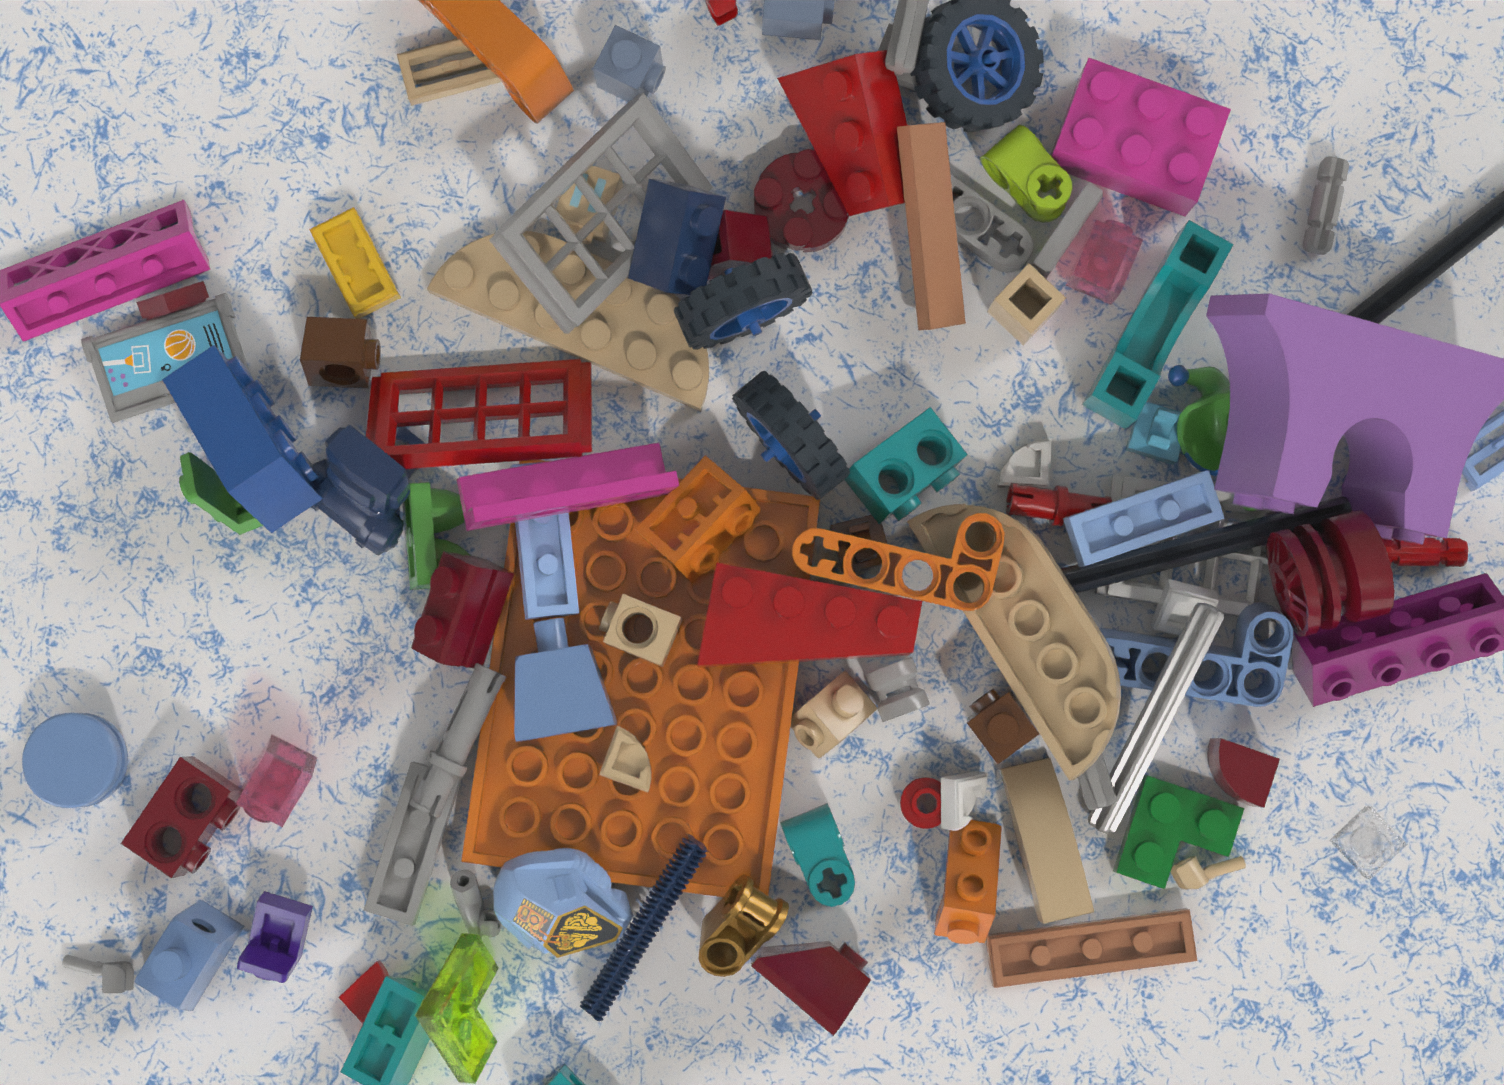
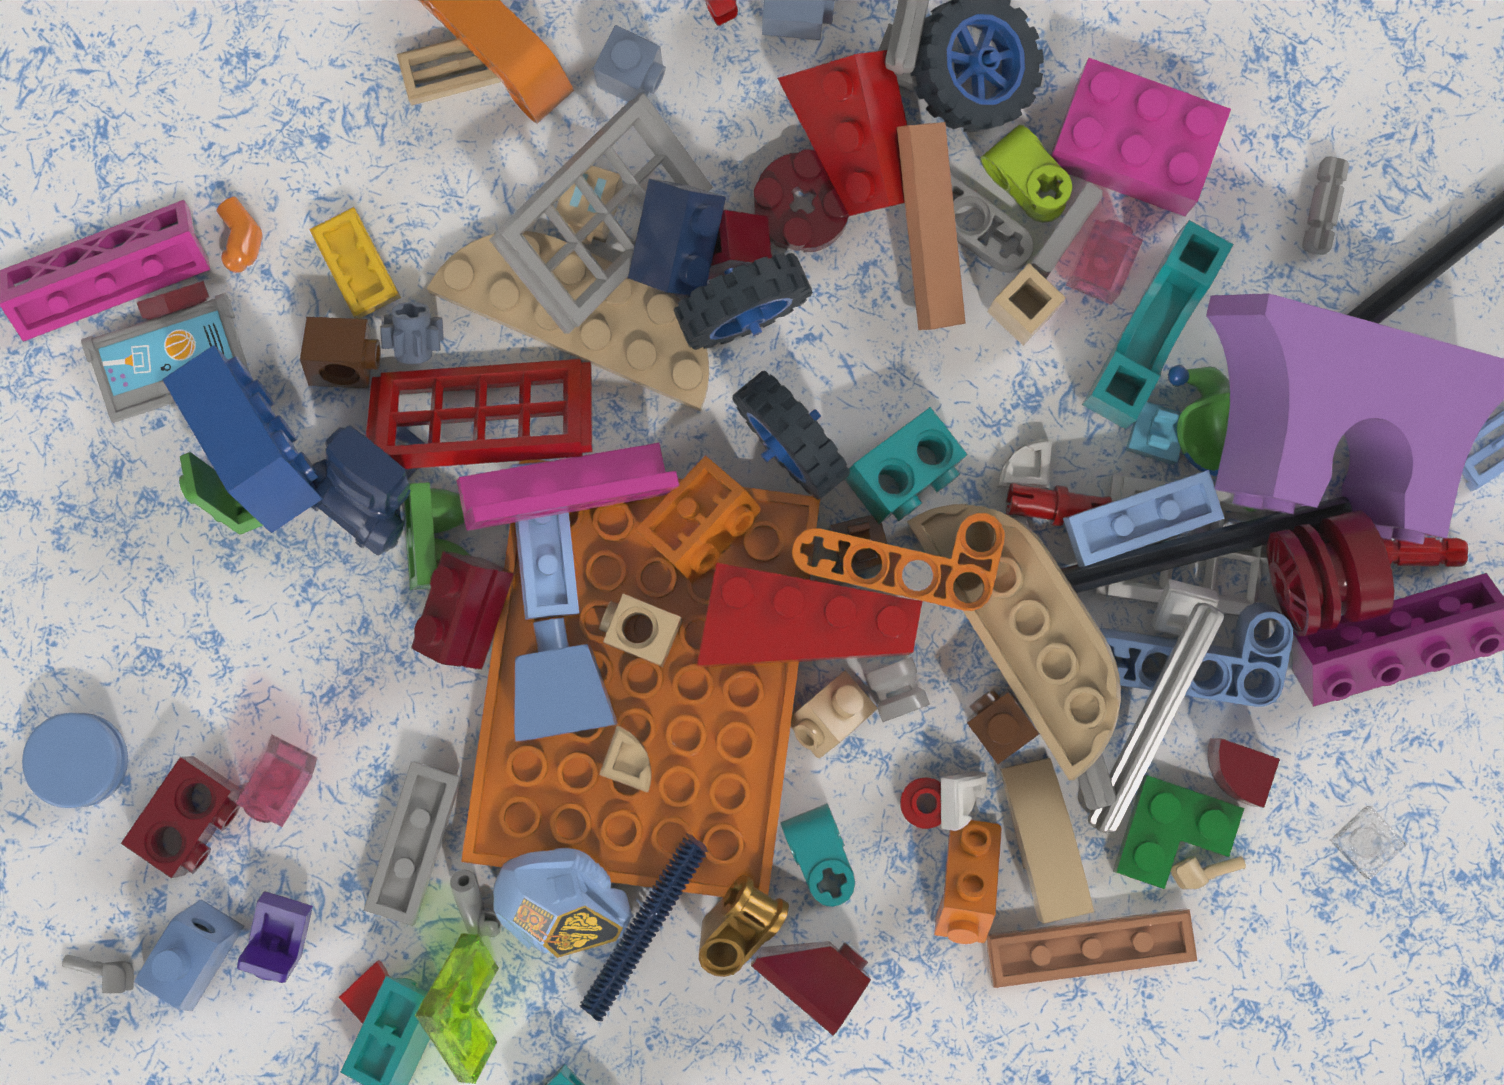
(244, 237): none -> orange arm
(412, 332): none -> sand blue gear
(457, 741): light grey pin -> none

